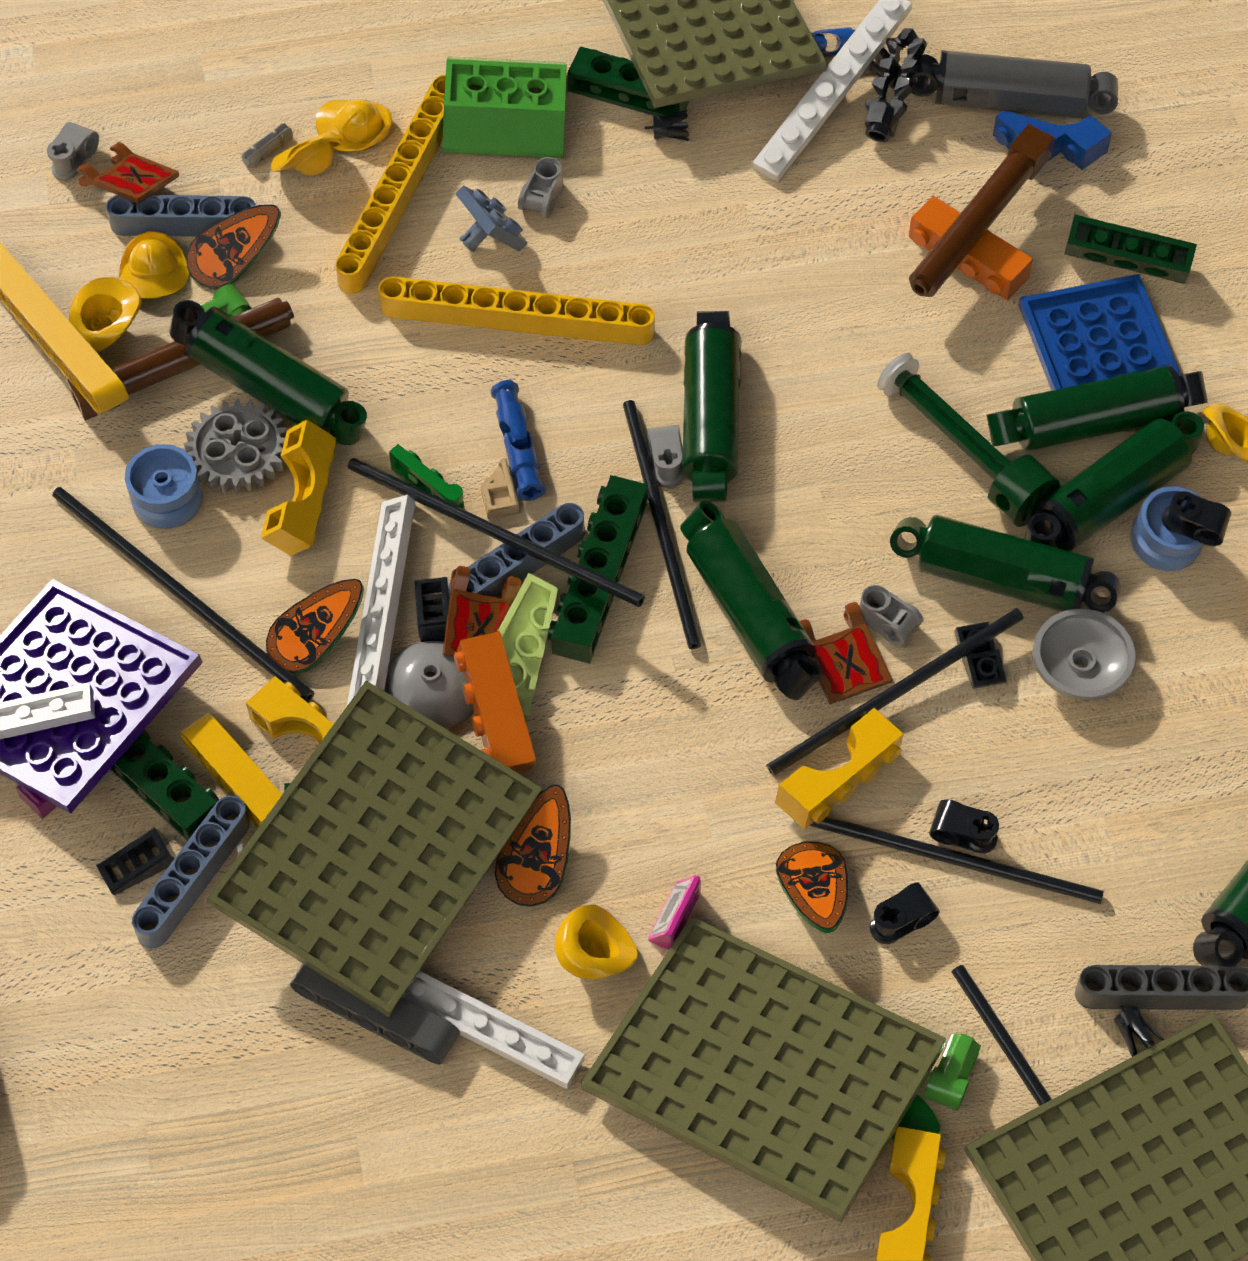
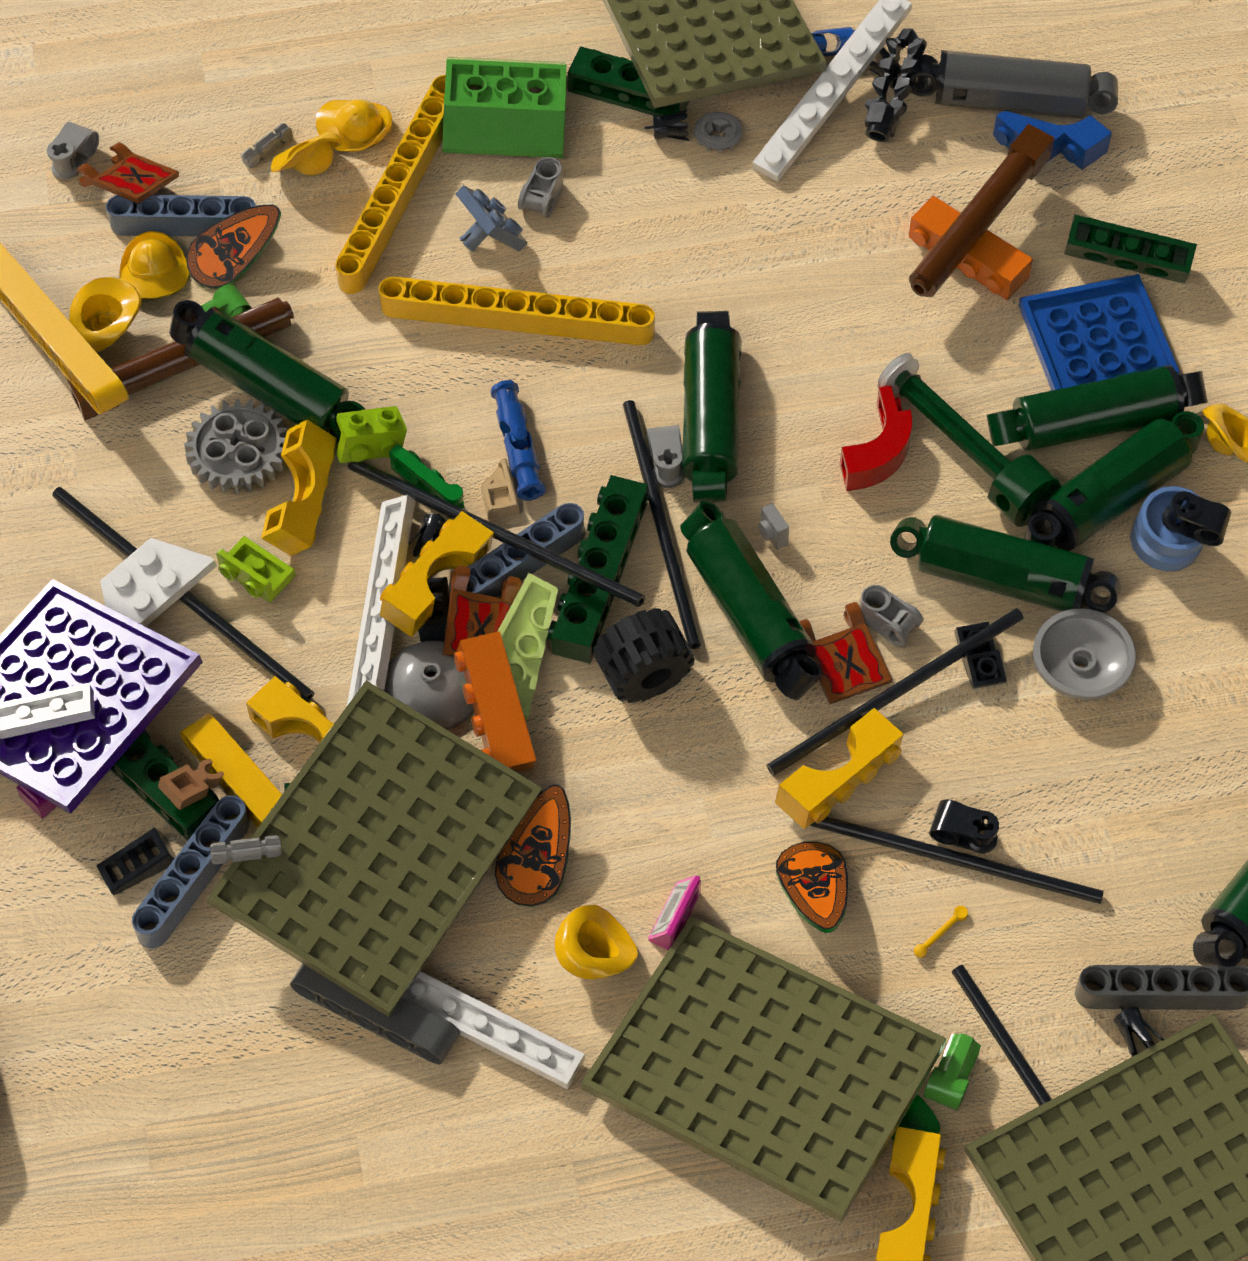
(153, 579): none -> white wing
(163, 486): medium blue wheel -> none
(188, 786): none -> medium nougat plate
(245, 849): none -> light grey axle
(255, 569): none -> lime bracket
(314, 625): shield -> none
(369, 433): none -> lime bracket
(410, 600): none -> yellow arch
(430, 529): none -> black piece
(643, 655): none -> black wheel
(720, 122): none -> light grey gear
(773, 526): none -> light grey plate
(879, 459): none -> red arch
(907, 911): black piece -> none
(960, 914): none -> yellow hinge

